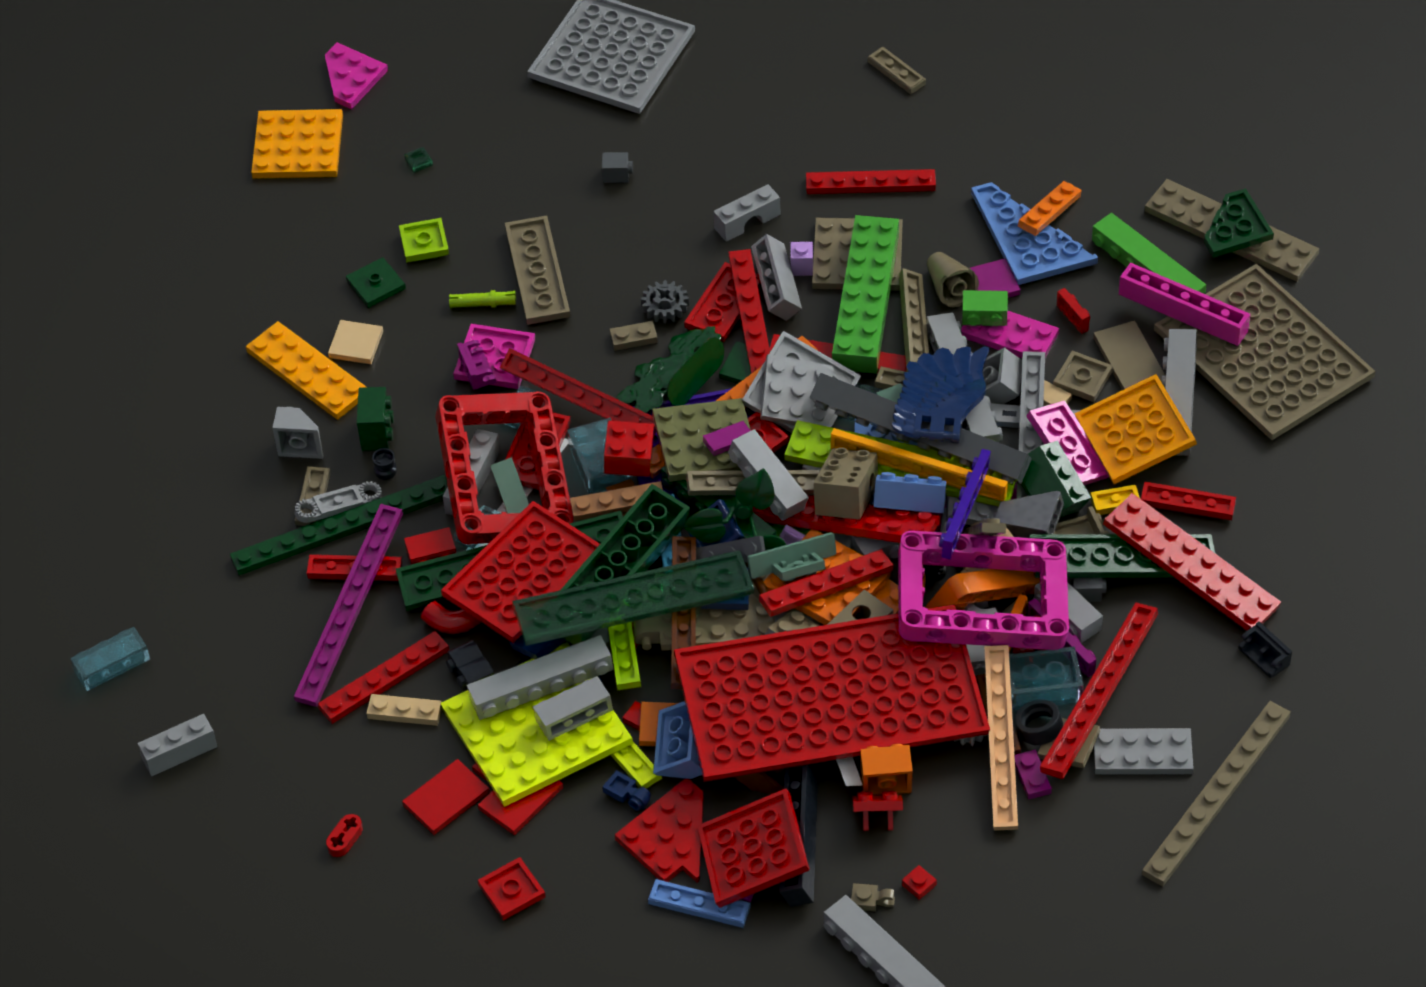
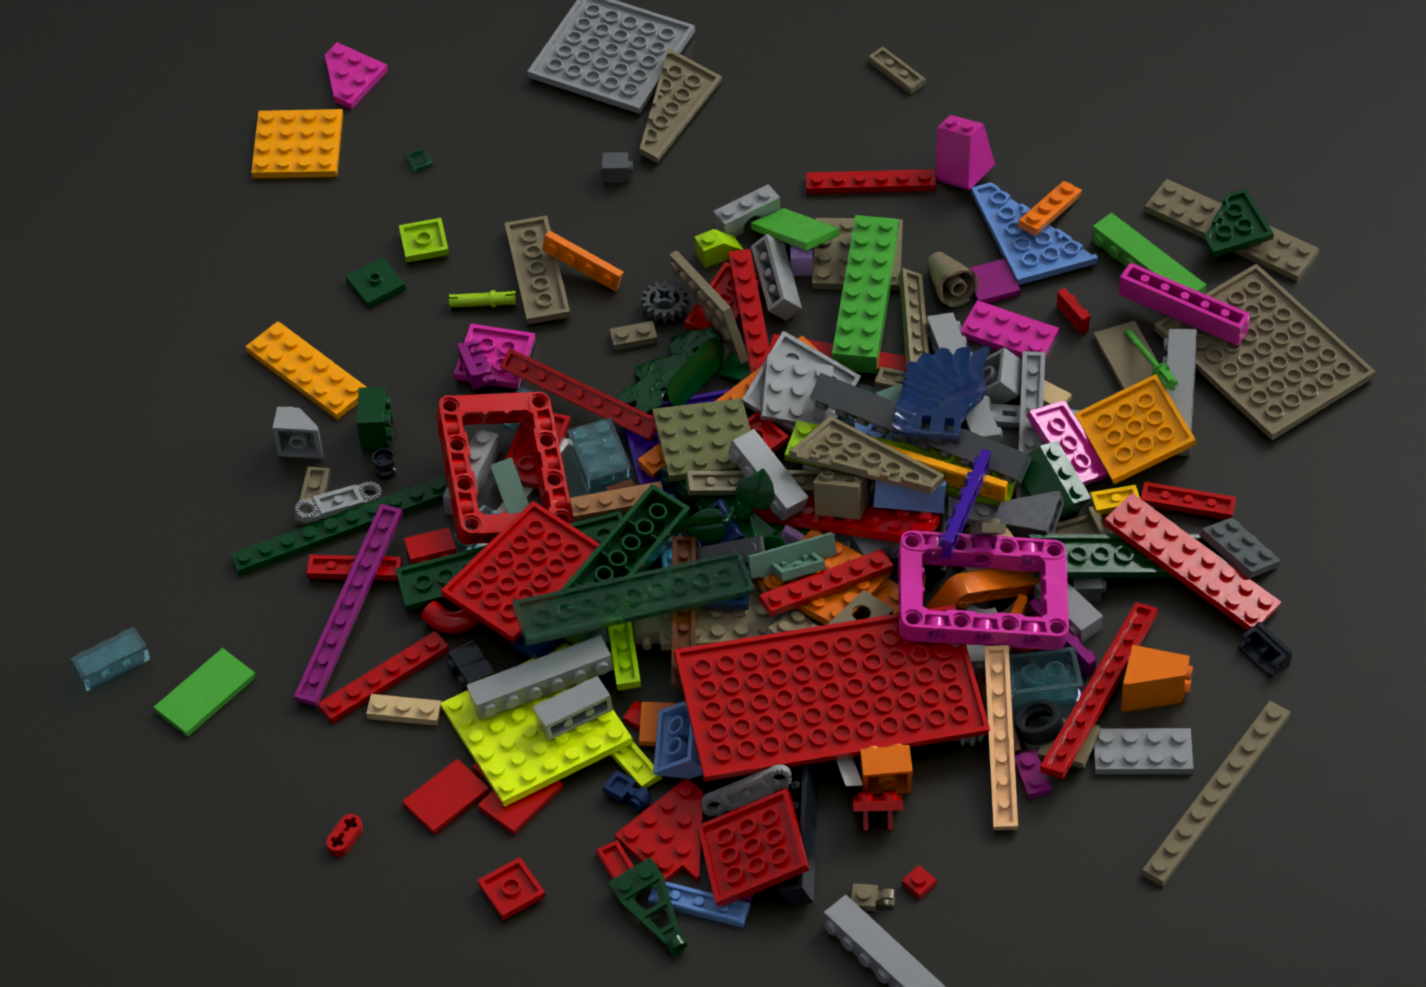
(177, 744): light grey brick -> none
(204, 692): none -> bright green tile
(355, 342): tan tile -> none
(582, 260): none -> orange plate
(614, 859): none -> red tile
(628, 448): red brick -> none
(637, 881): none -> dark green plate
(678, 97): none -> dark tan wing
(712, 304): none -> dark tan wing
(714, 247): none -> lime slope
(721, 440): magenta tile -> none
(746, 790): none -> light grey plate
(795, 229): none -> bright green tile
(854, 452): none -> dark tan wing
(962, 152): none -> dark pink slope
(985, 308): bright green brick -> none
(1083, 376): dark tan plate -> none
(1155, 679): none -> orange slope
(1162, 370): none -> bright green piece
(1240, 548): none -> dark grey plate

